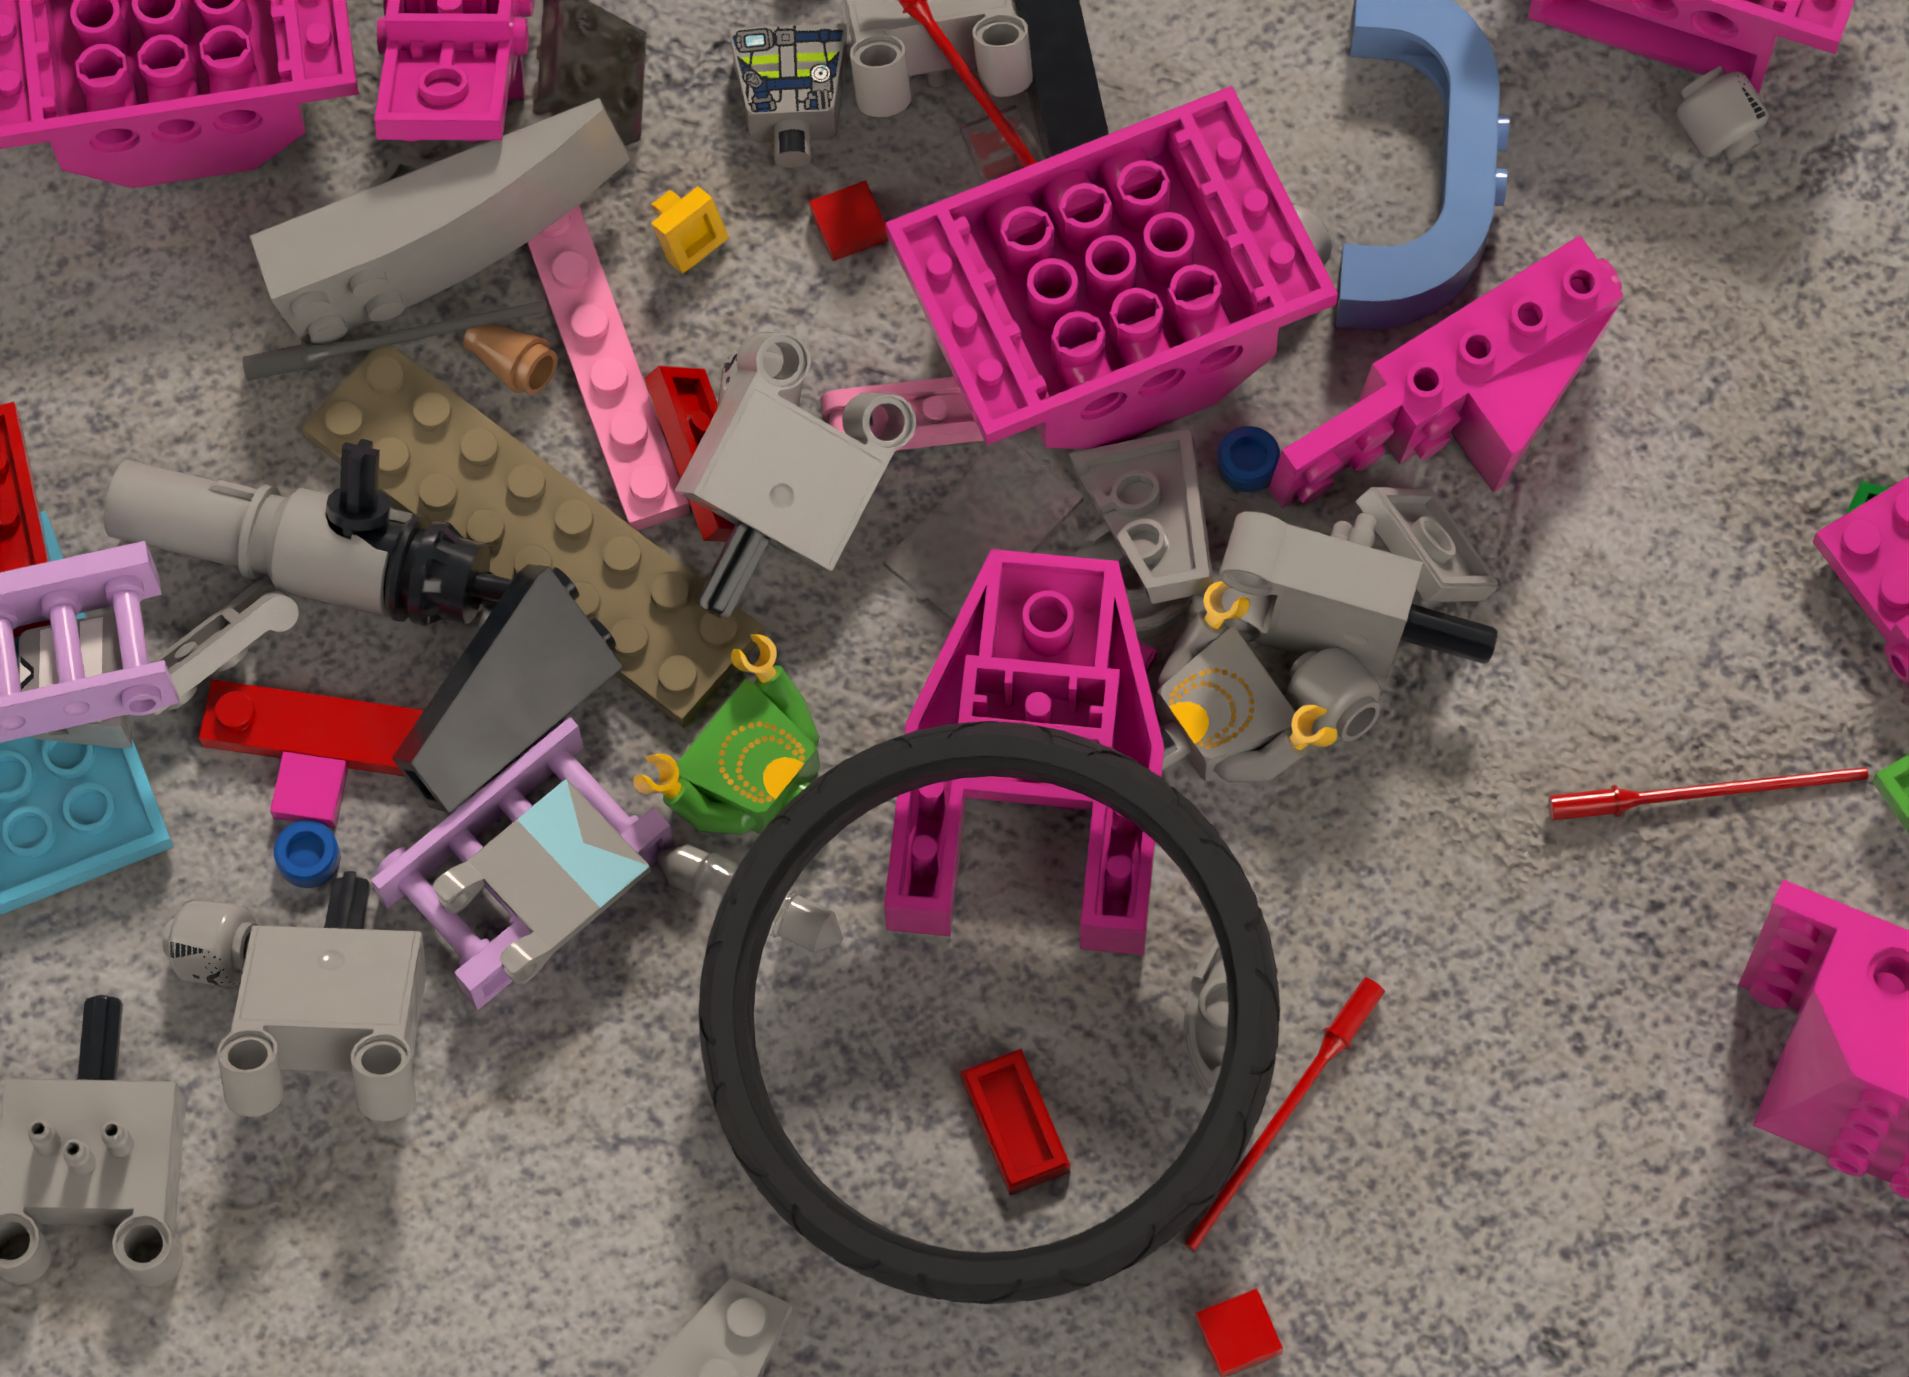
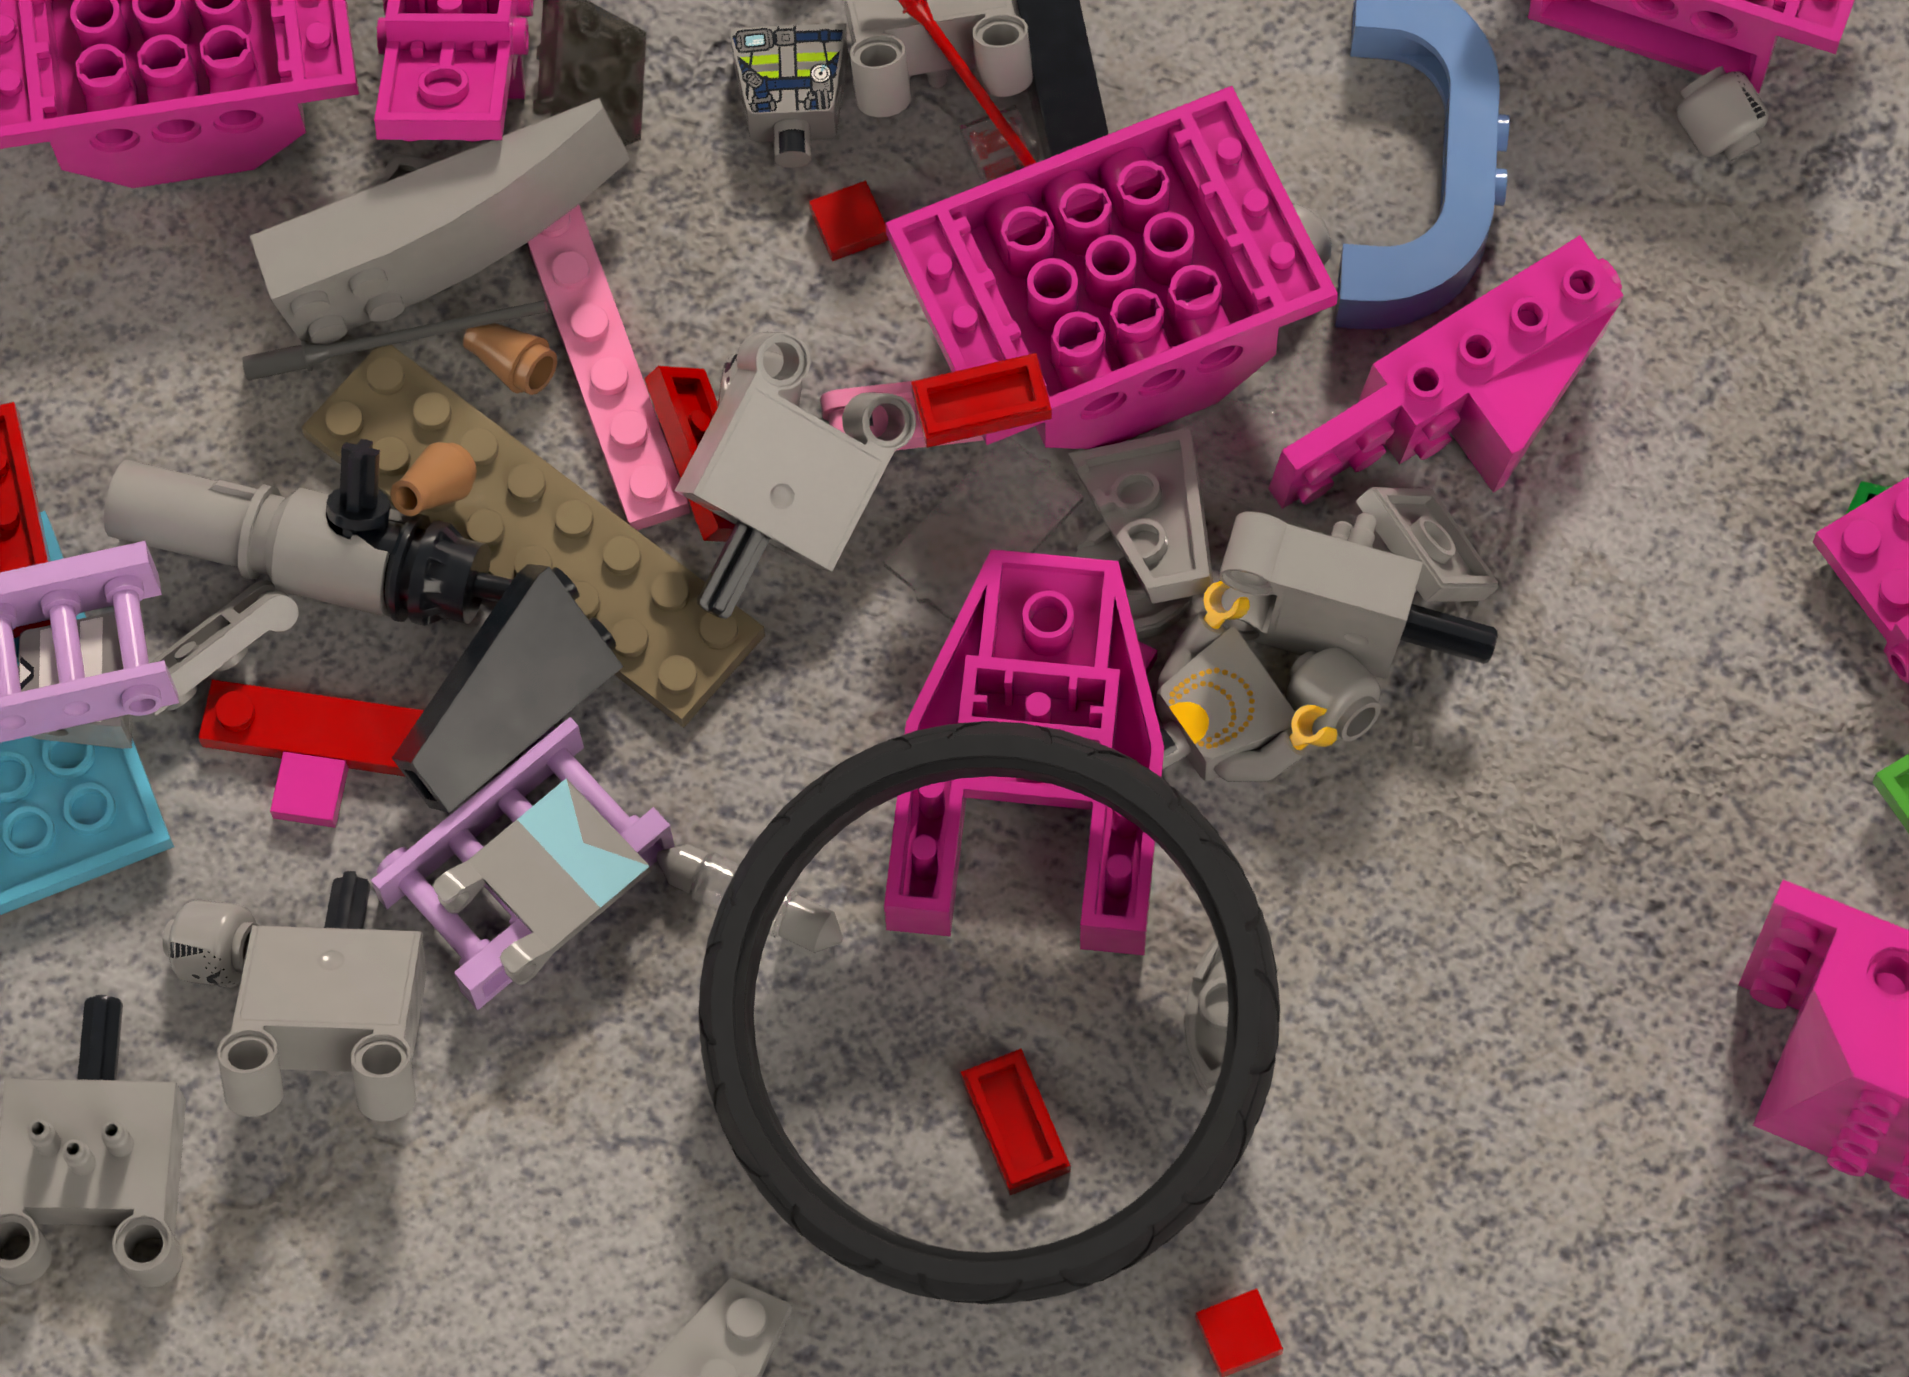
(307, 854): blue tile -> none
(436, 478): none -> medium nougat cone
(688, 227): yellow tile -> none
(748, 756): bright green torso -> none
(981, 400): none -> red tile
(1247, 458): blue tile -> none
(1335, 1039): red piece -> none
(1619, 800): red piece -> none

